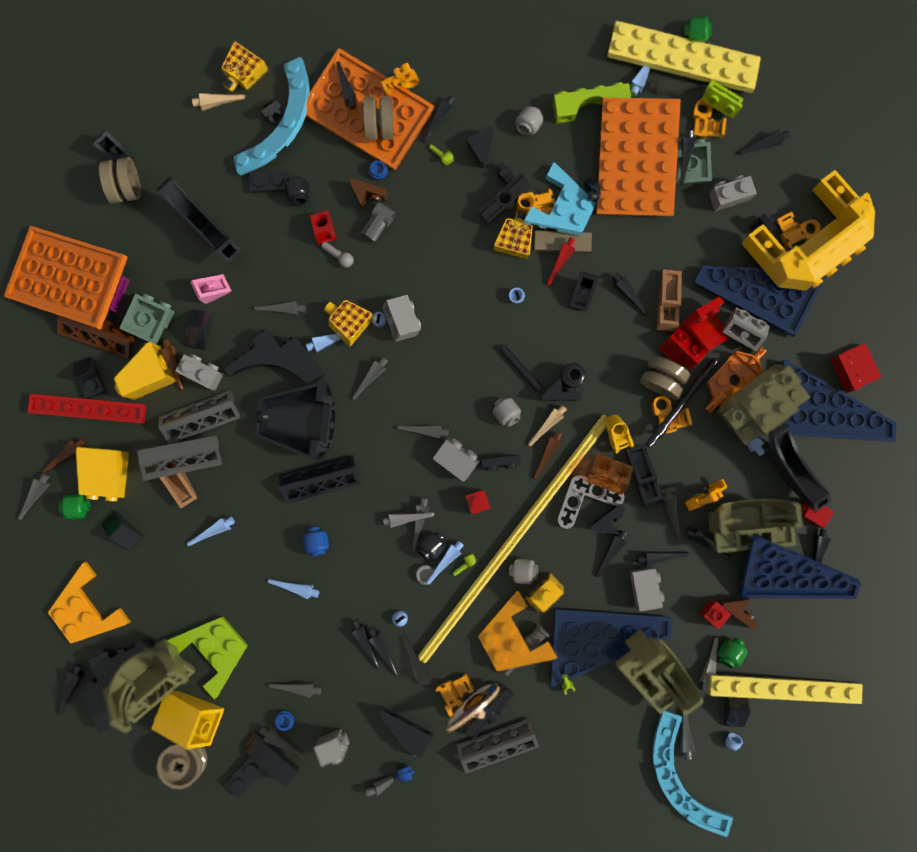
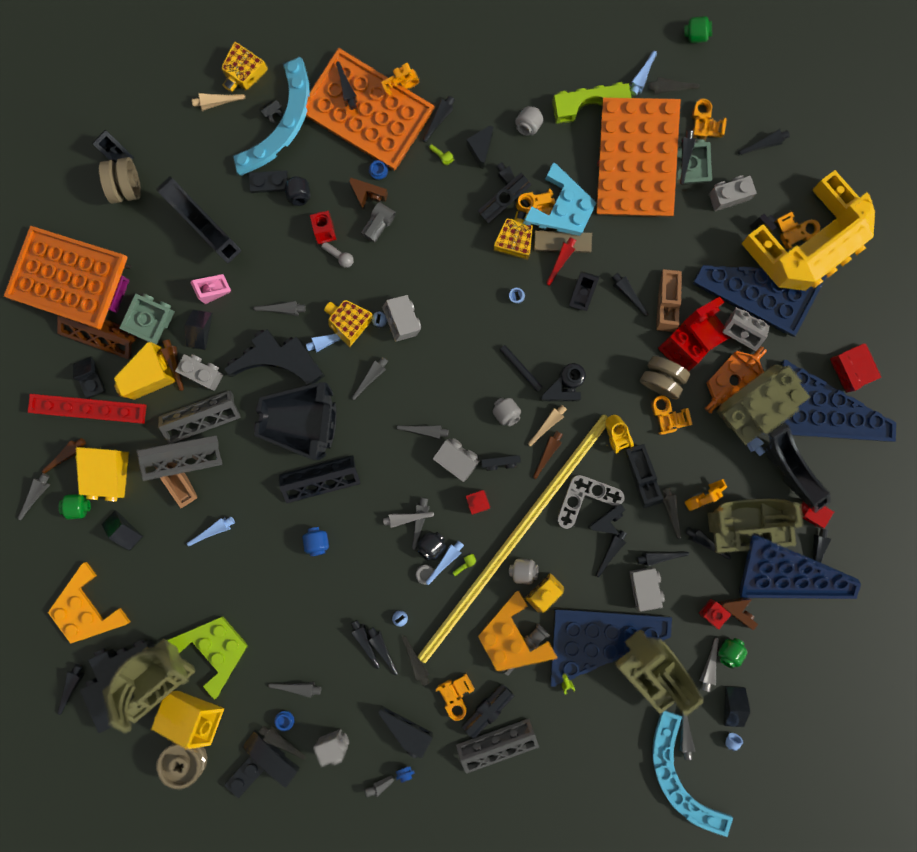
(301, 589): light blue piece -> none
(378, 118): dark tan wheel -> none
(473, 706): shield -> none
(595, 192): black arm -> none
(609, 474): clear orange brick -> none
(660, 430): black bar -> none
(684, 57): light yellow plate -> none
(722, 99): lime bracket -> none
(785, 689): light yellow plate -> none

